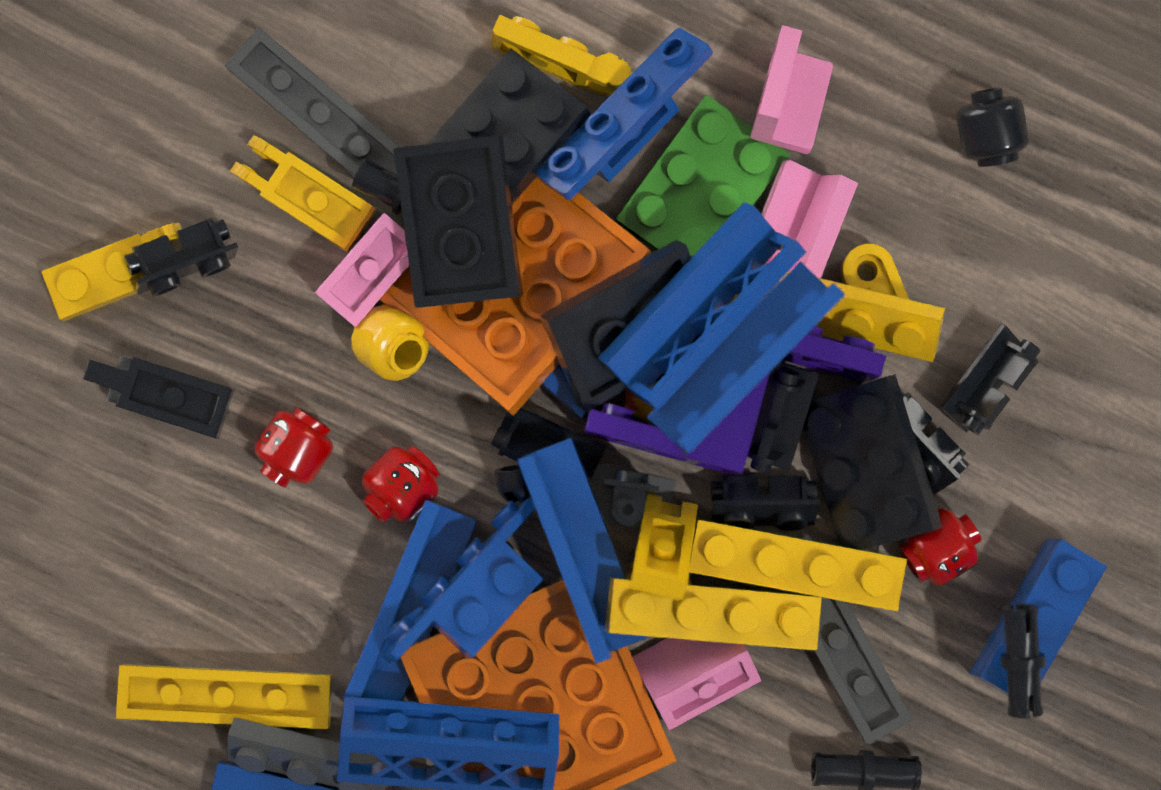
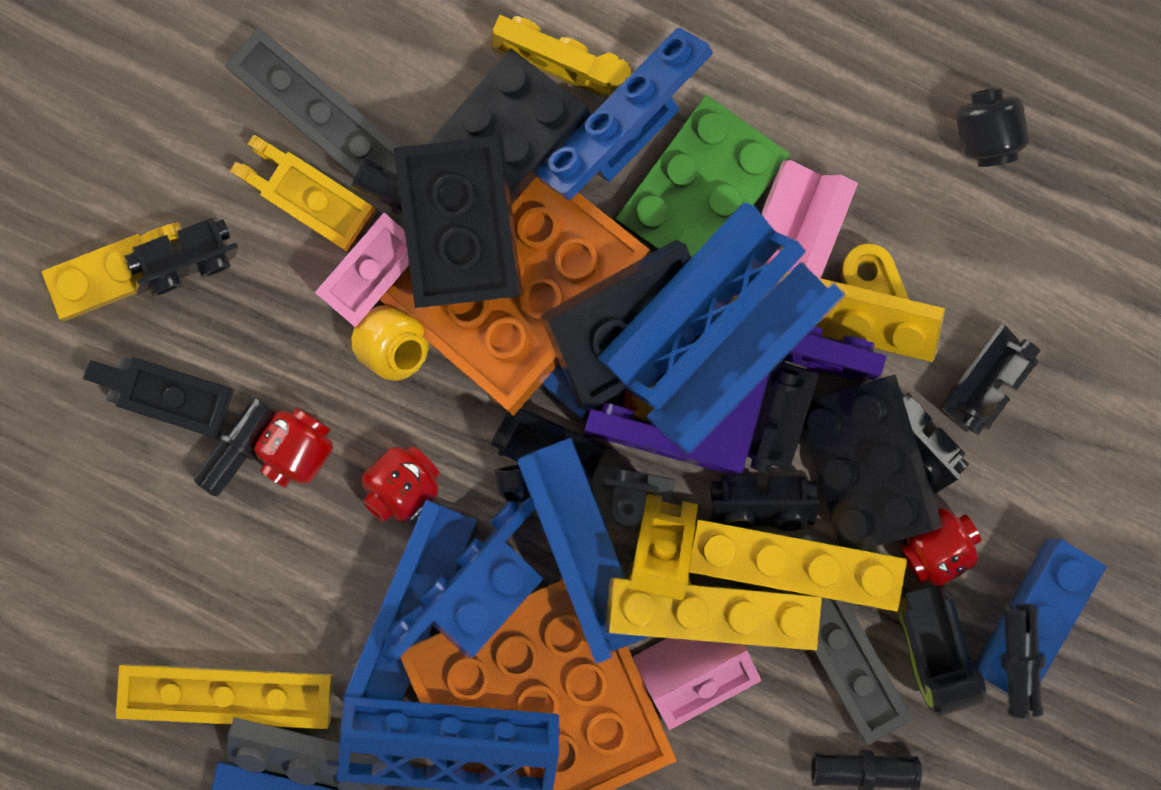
(234, 448): none -> black axle
(791, 96): bright pink panel -> none
(939, 651): none -> black animal

